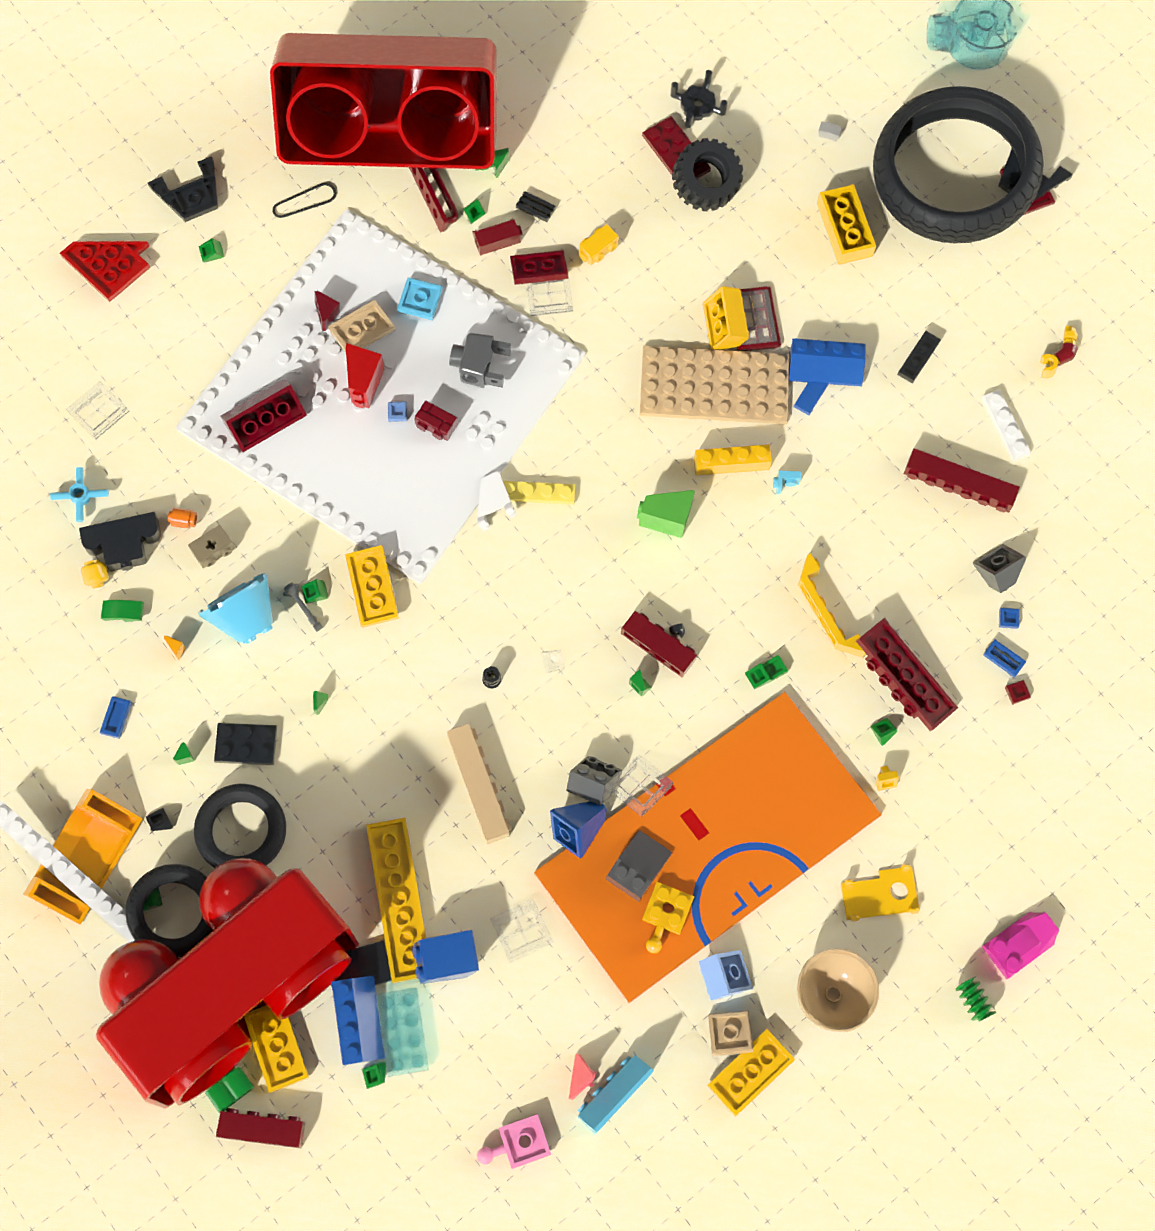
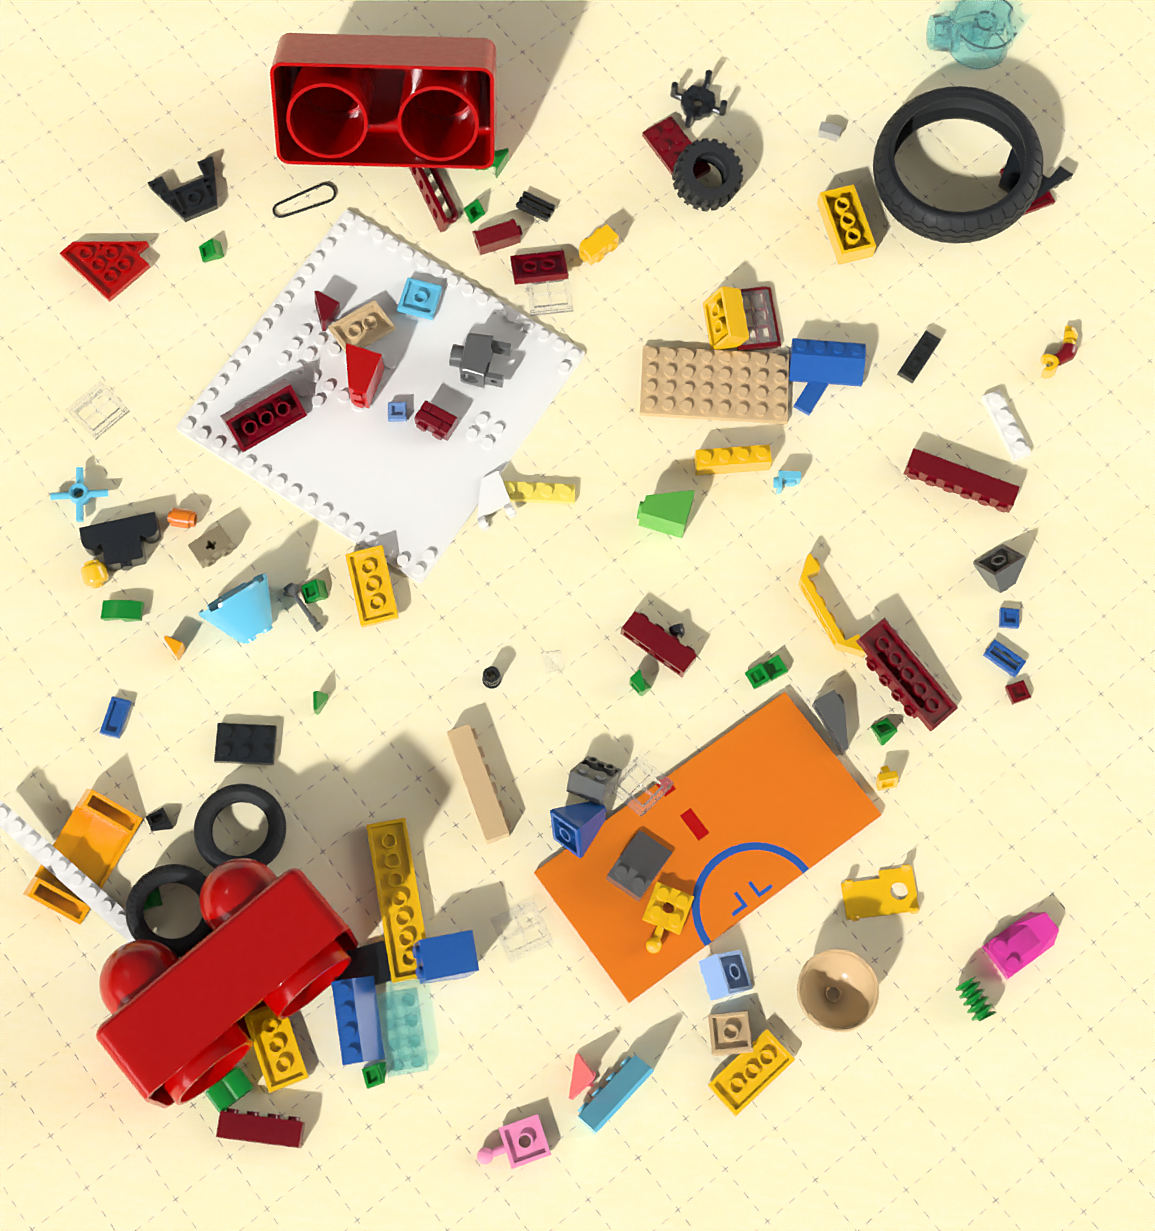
(183, 755): green slope -> none
(832, 714): none -> dark grey slope

